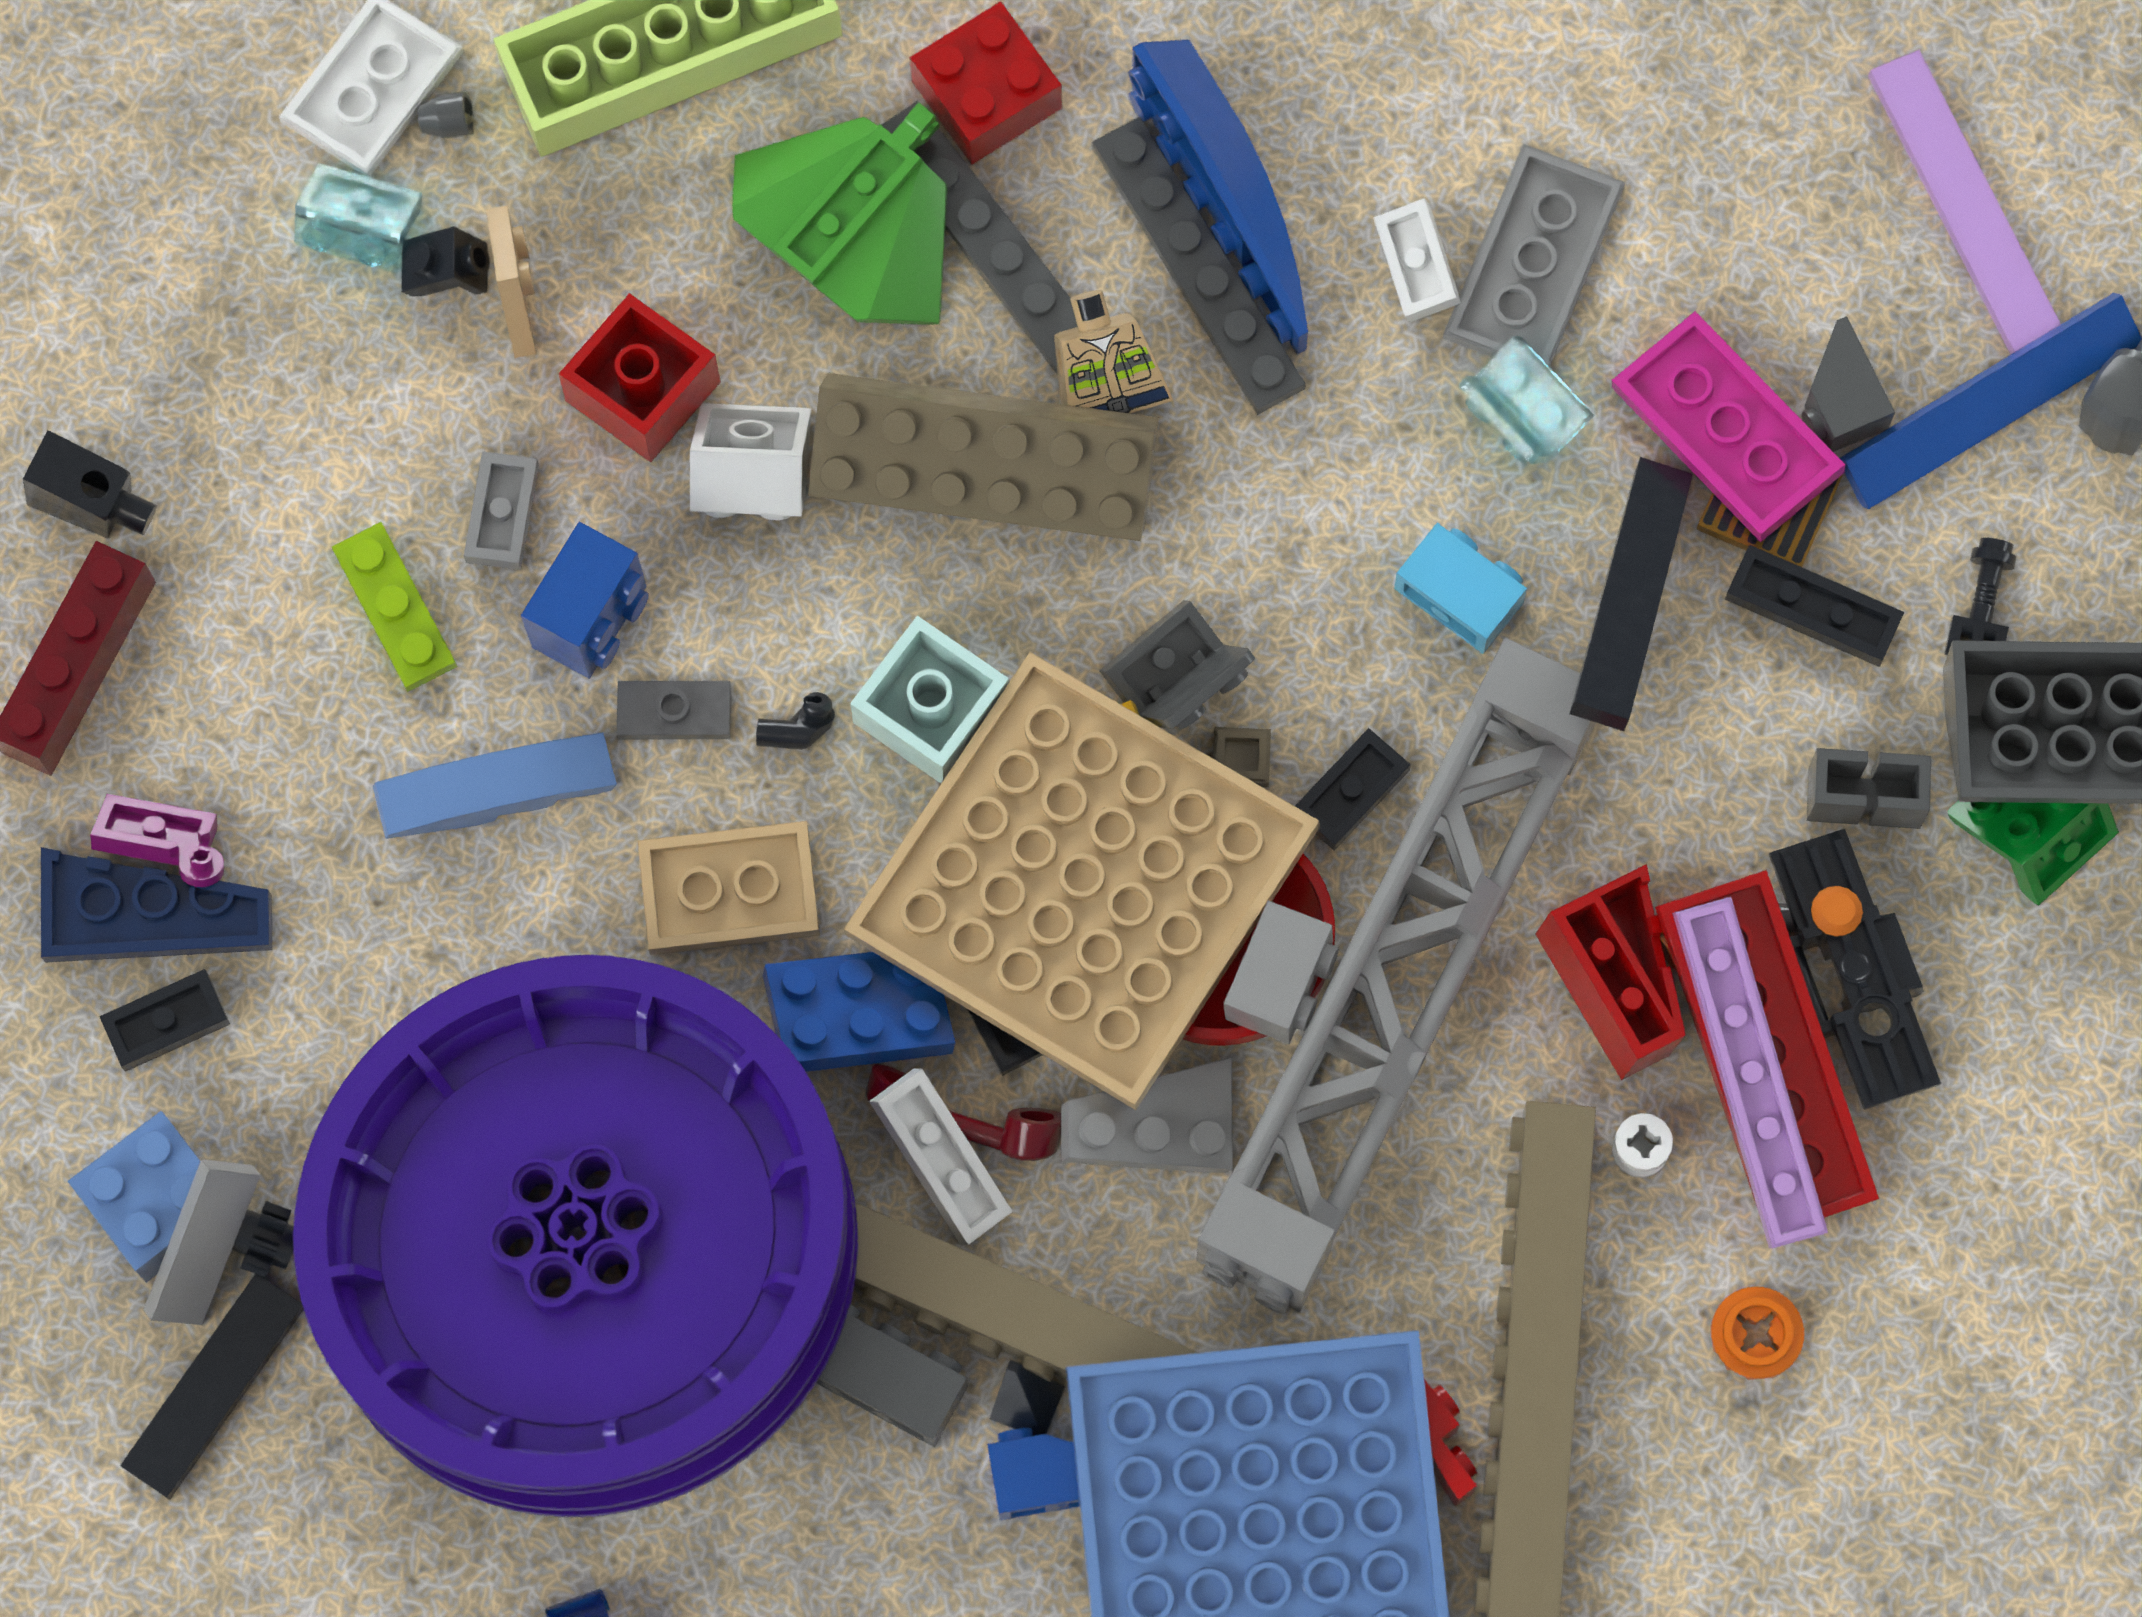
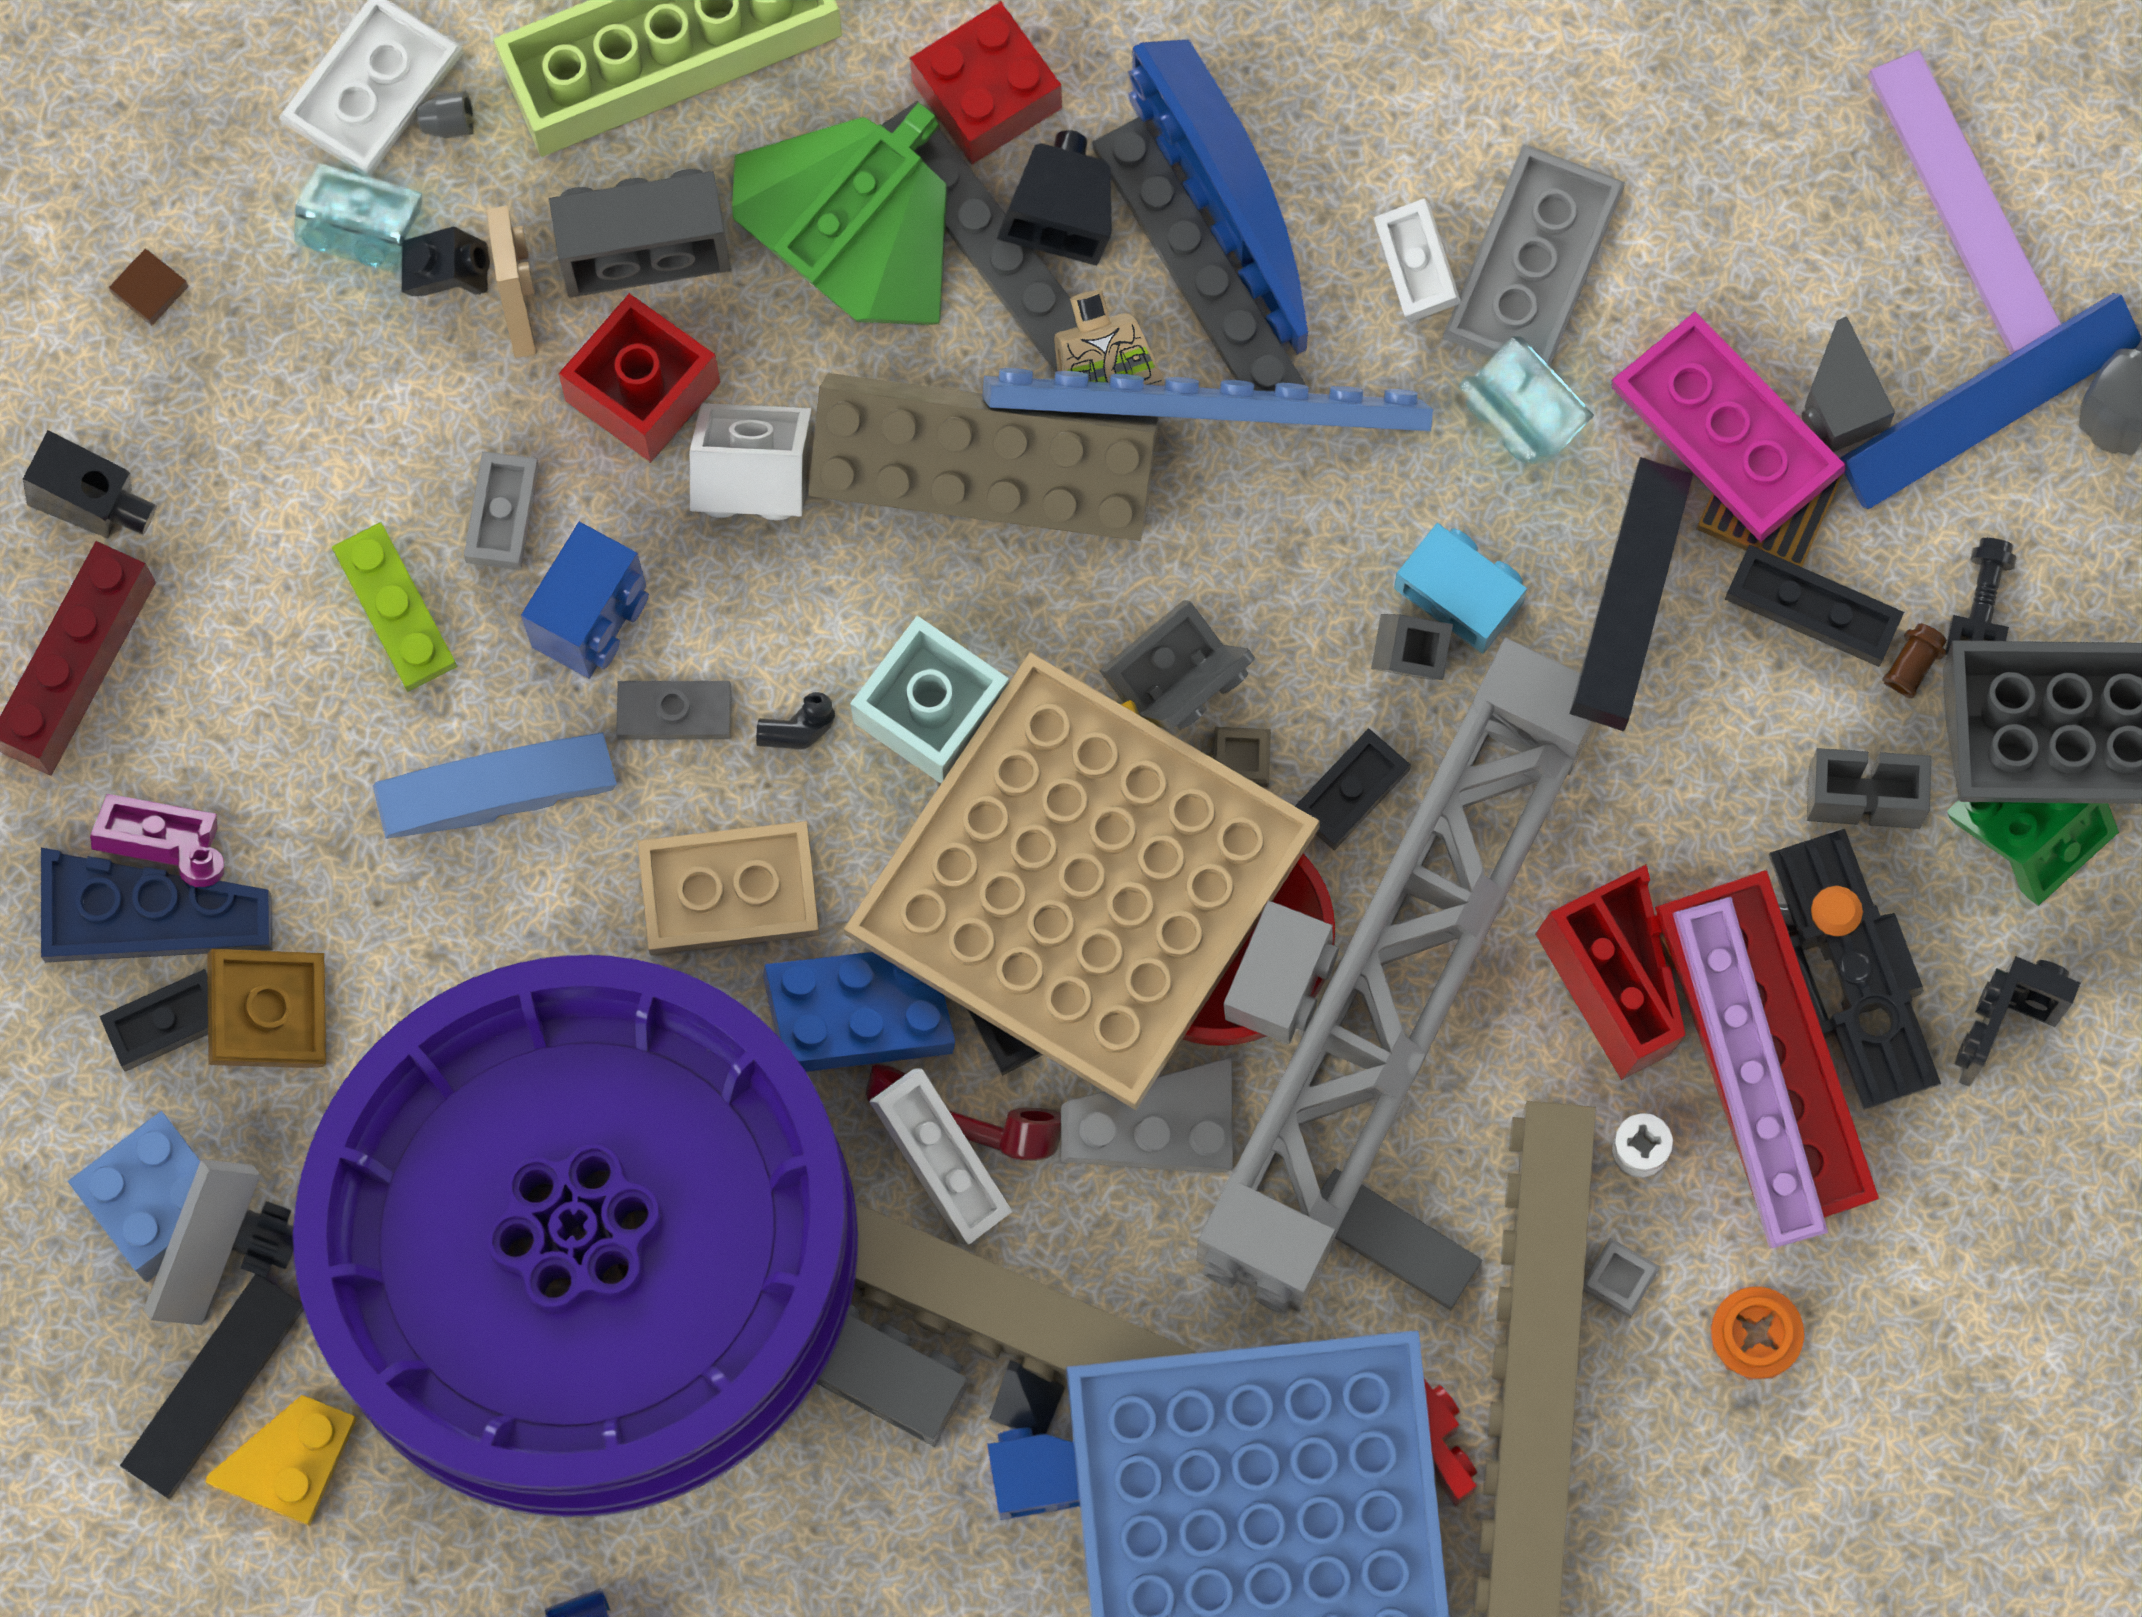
(148, 286): none -> reddish brown tile
(266, 1008): none -> pearl gold tile
(288, 1460): none -> yellow wing
(639, 233): none -> dark grey brick
(1062, 201): none -> black torso
(1185, 399): none -> medium blue plate
(1404, 1245): none -> dark grey tile
(1411, 646): none -> dark grey brick
(1620, 1277): none -> light grey tile
(1915, 659): none -> reddish brown pin
(2029, 988): none -> black bracket

